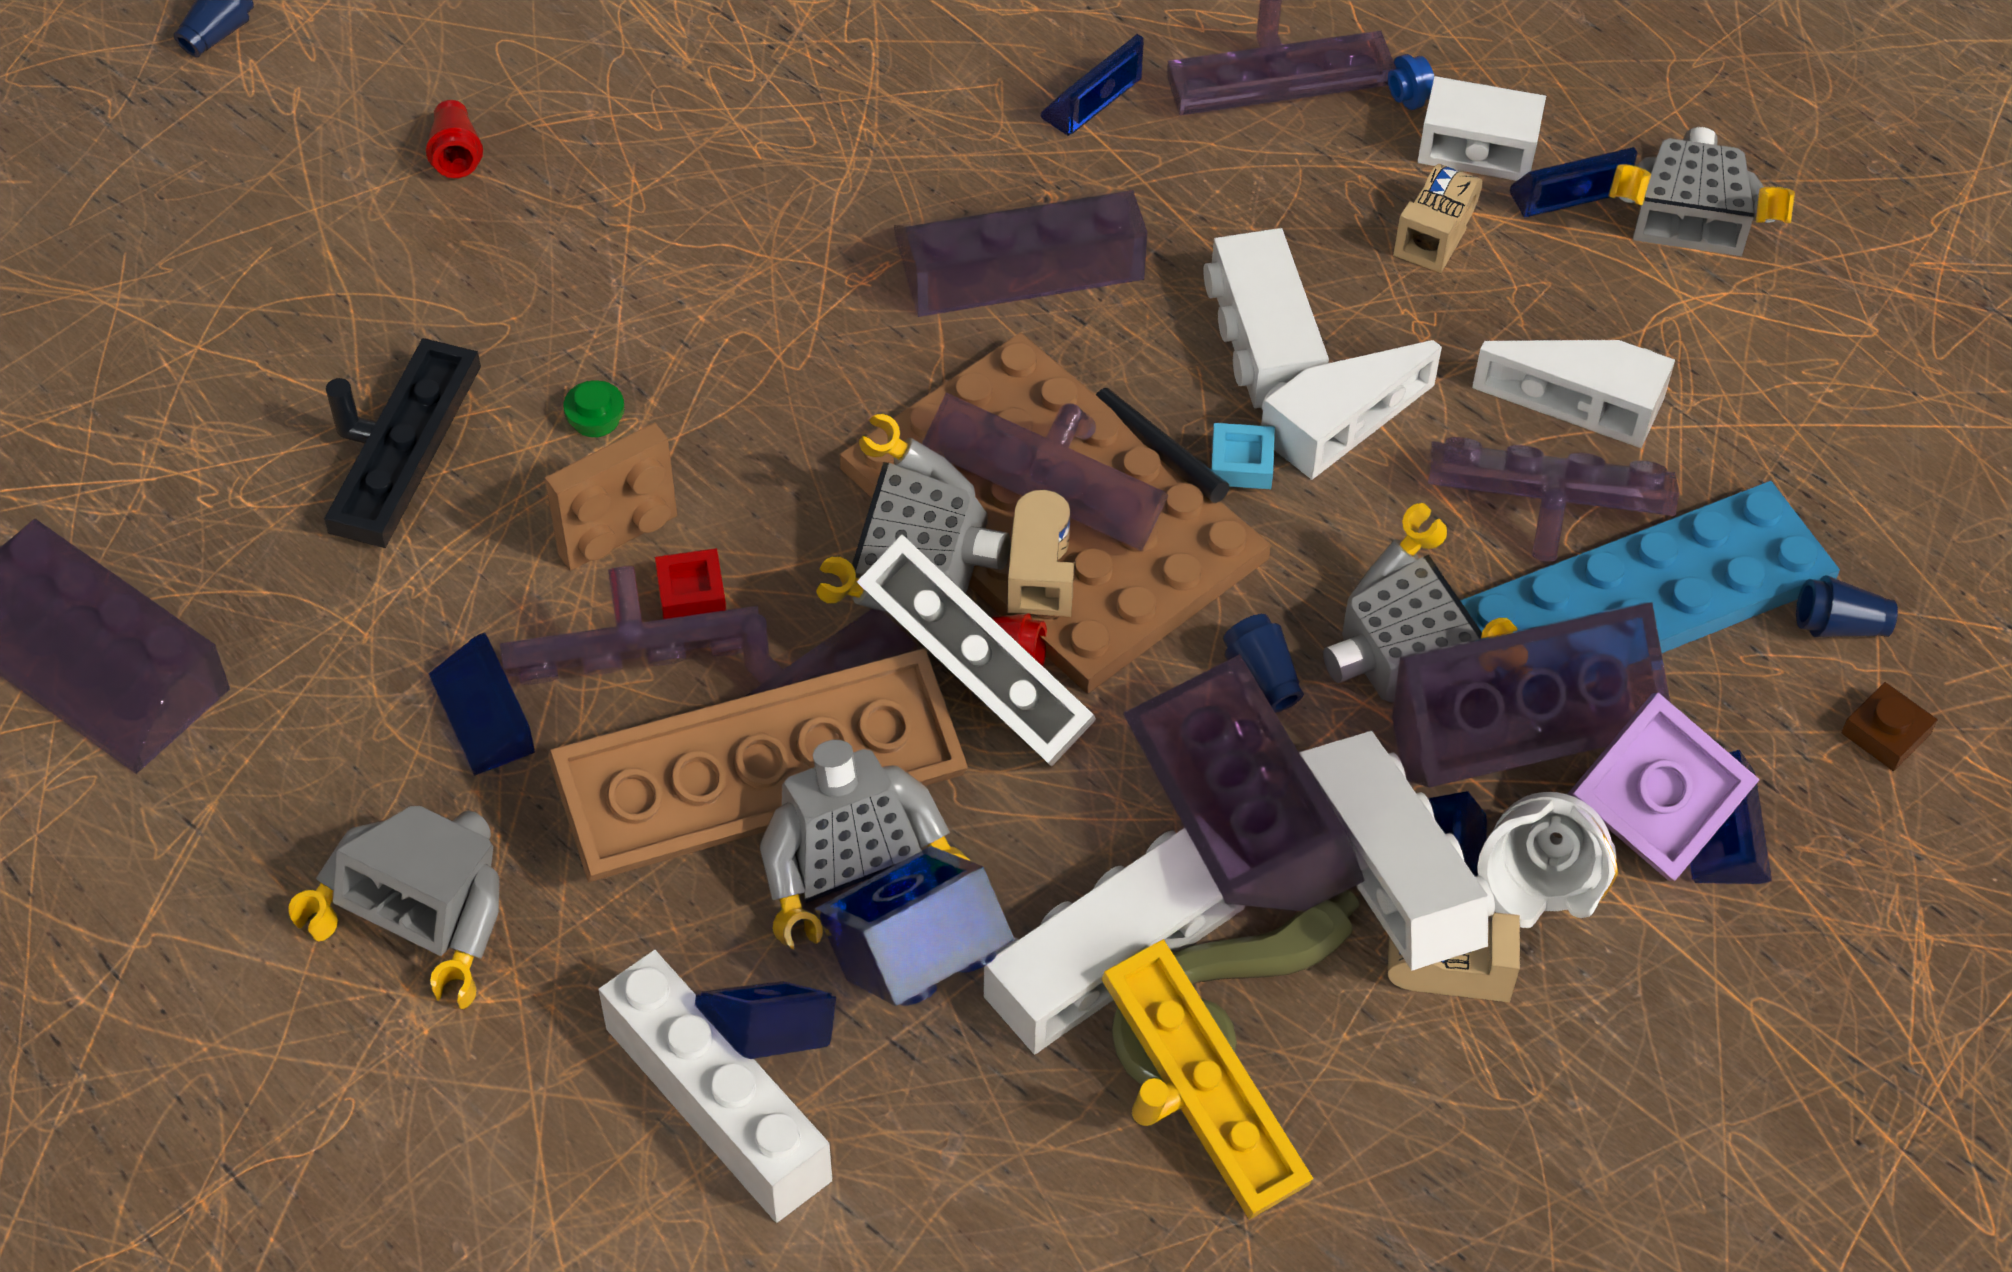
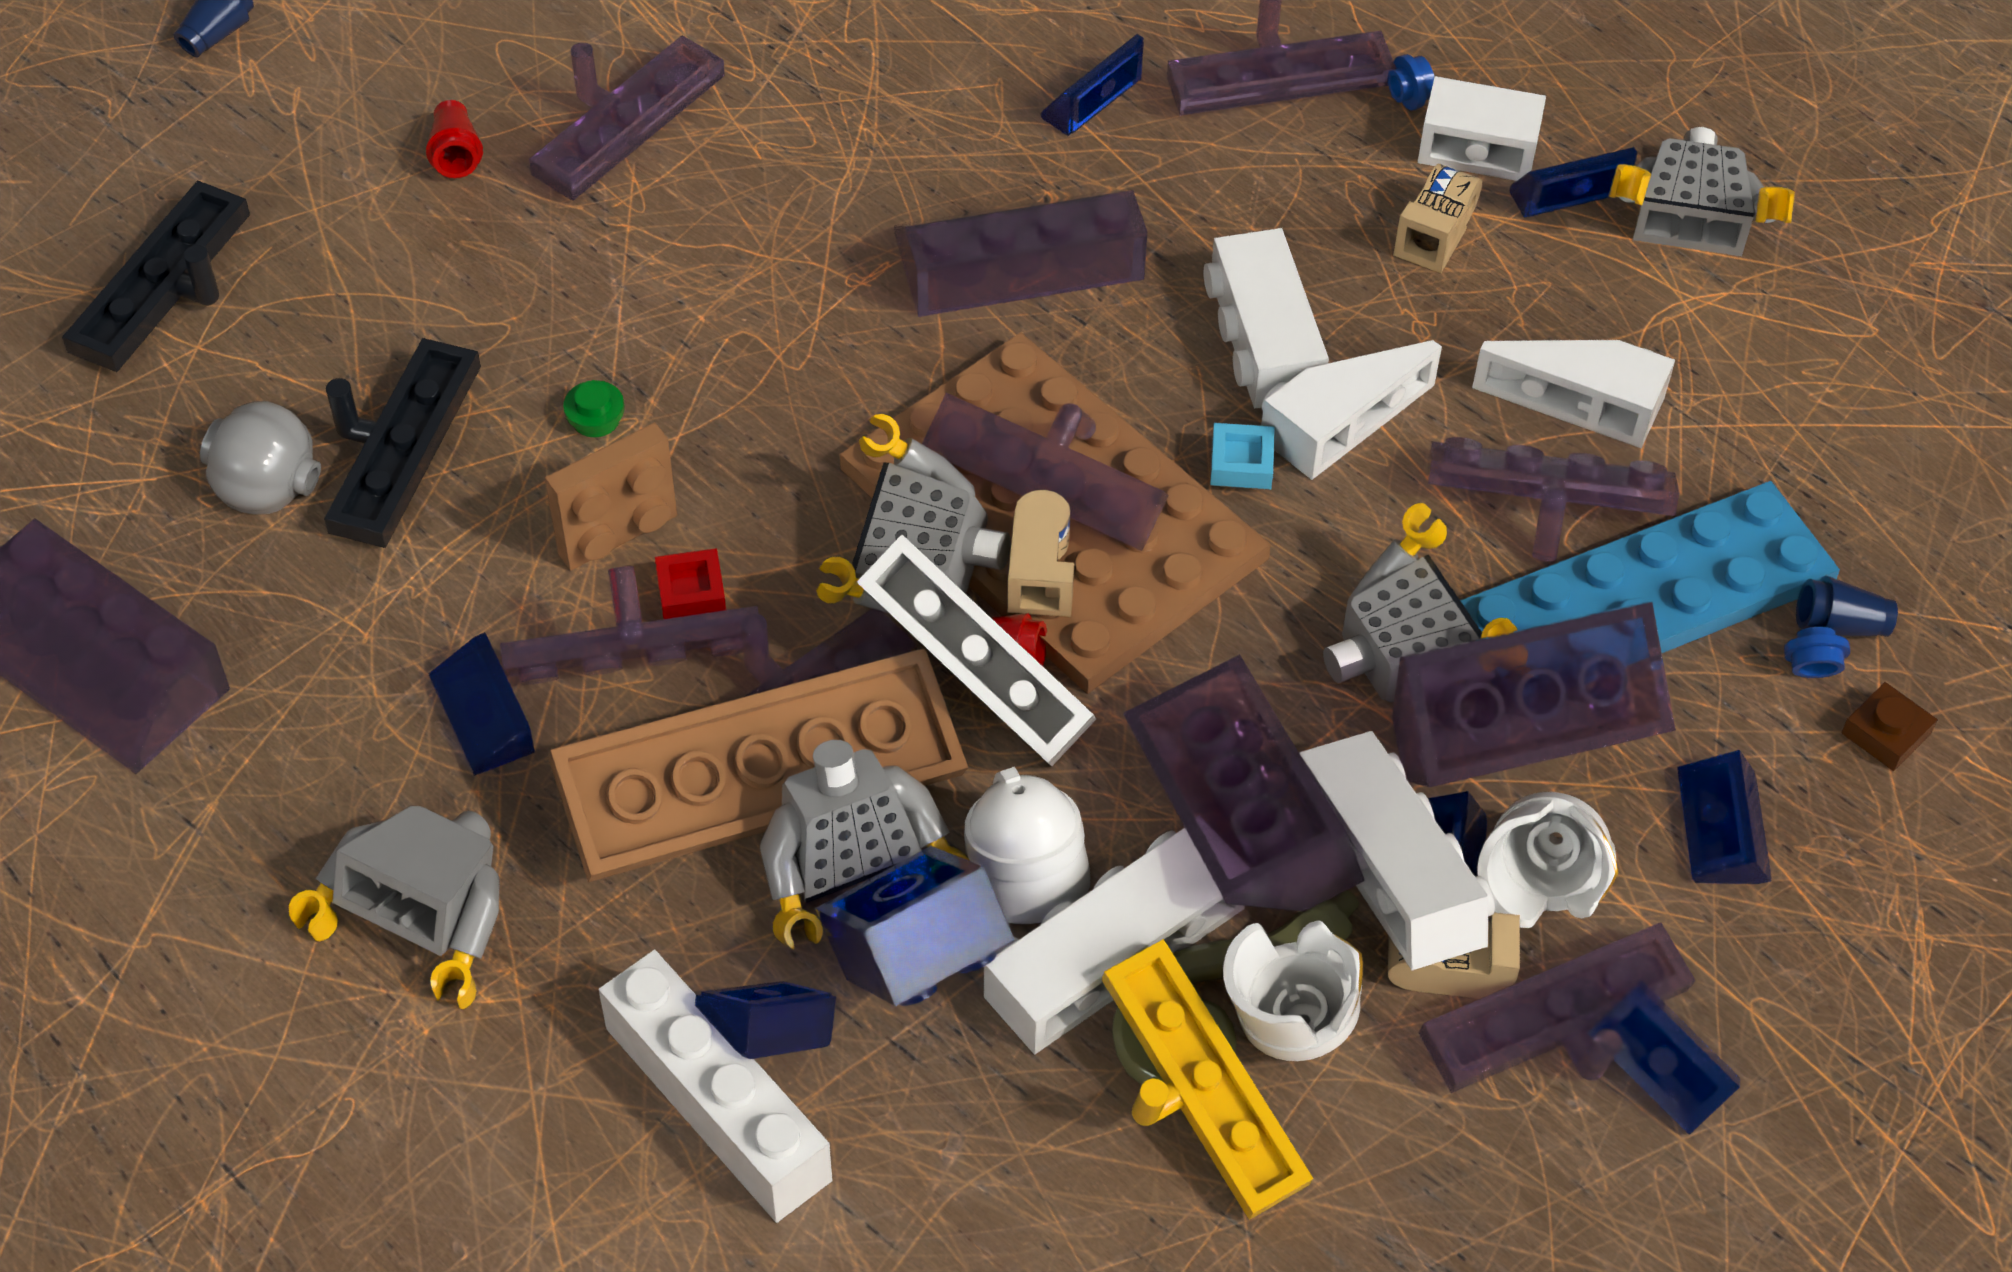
(164, 268): none -> black plate
(259, 458): none -> light grey plant
(625, 116): none -> clear purple plate
(1029, 845): none -> white helmet
(1169, 450): black bar -> none
(1267, 658): dark blue cone -> none
(1297, 995): none -> white helmet
(1554, 1011): none -> clear purple plate
(1664, 786): lavender plate -> none
(1668, 1057): none -> clear blue slope
(1817, 652): none -> blue plate

